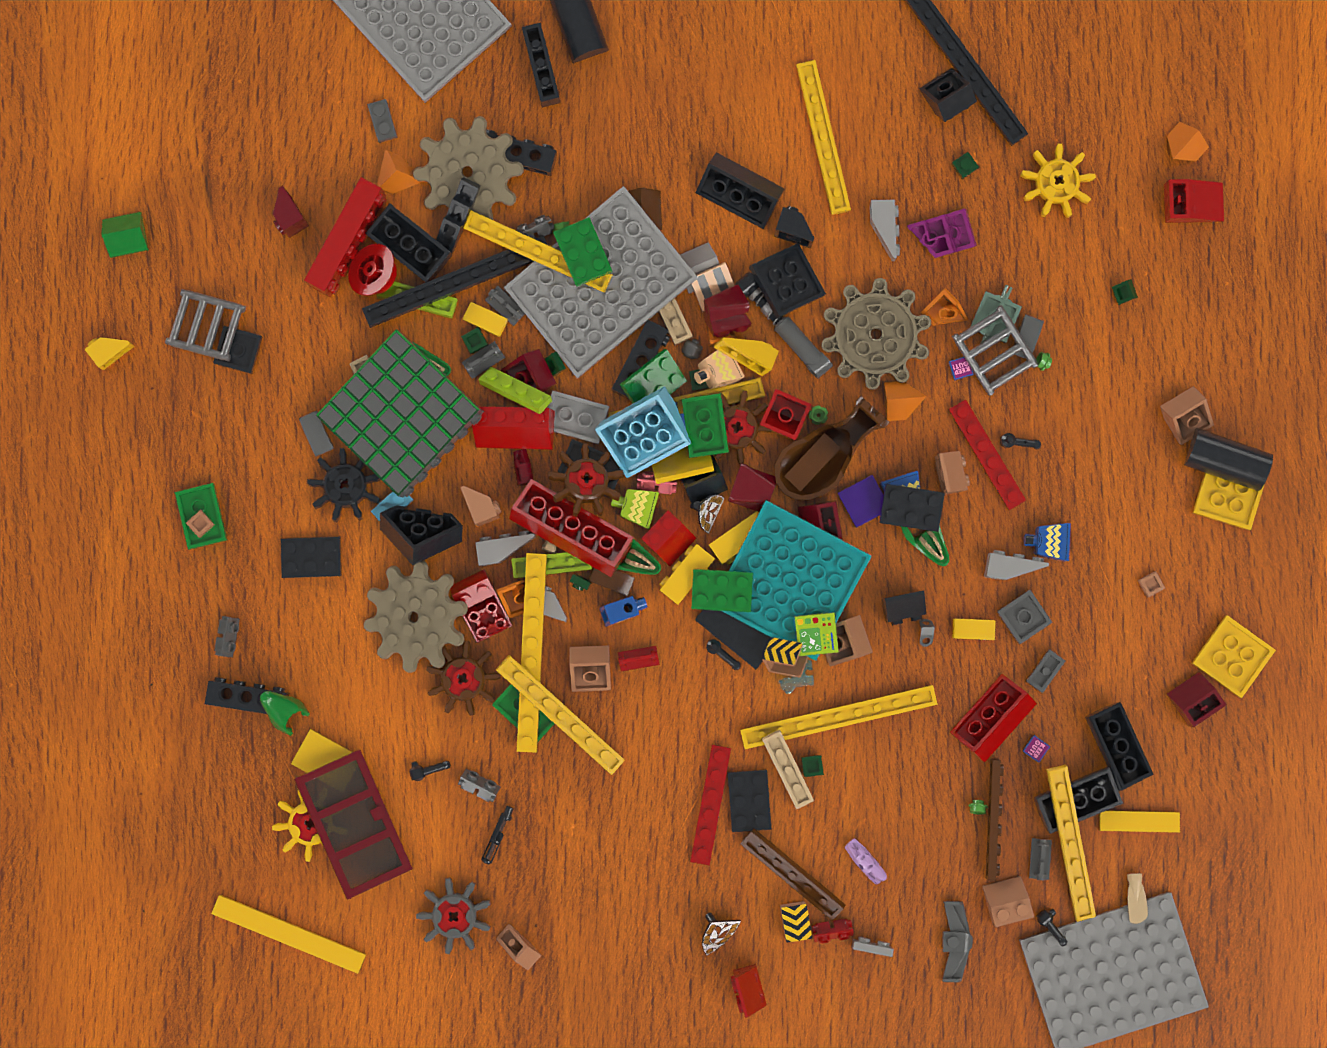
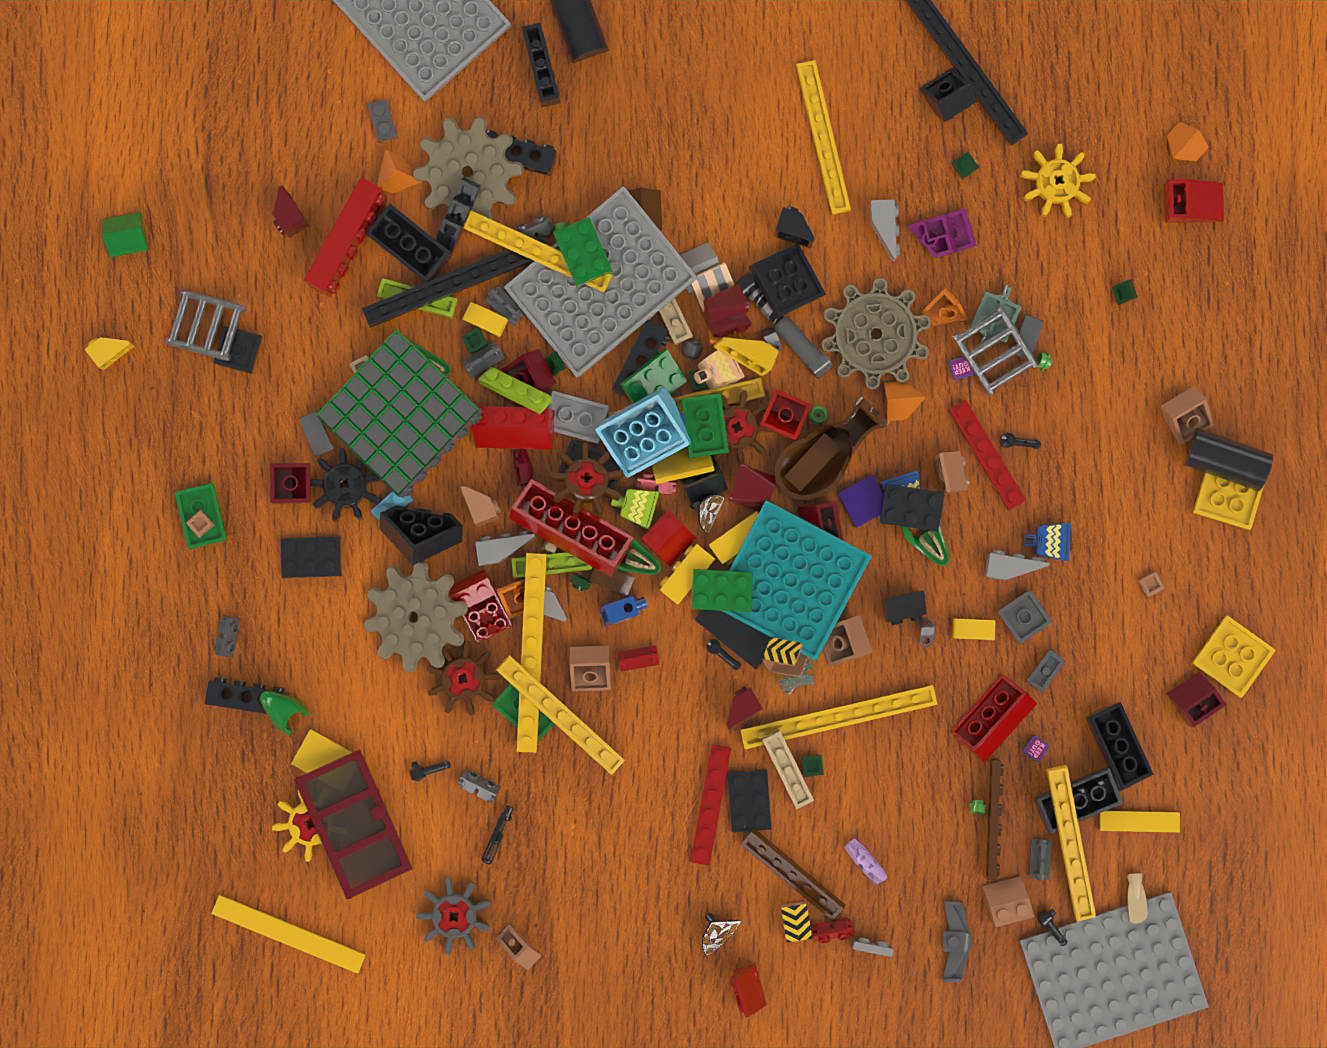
(290, 483): none -> dark red slope
(372, 270): red piece -> none
(739, 190): black slope -> none
(742, 707): none -> dark red slope
(771, 338): none -> dark grey piece
(817, 633): tile -> none

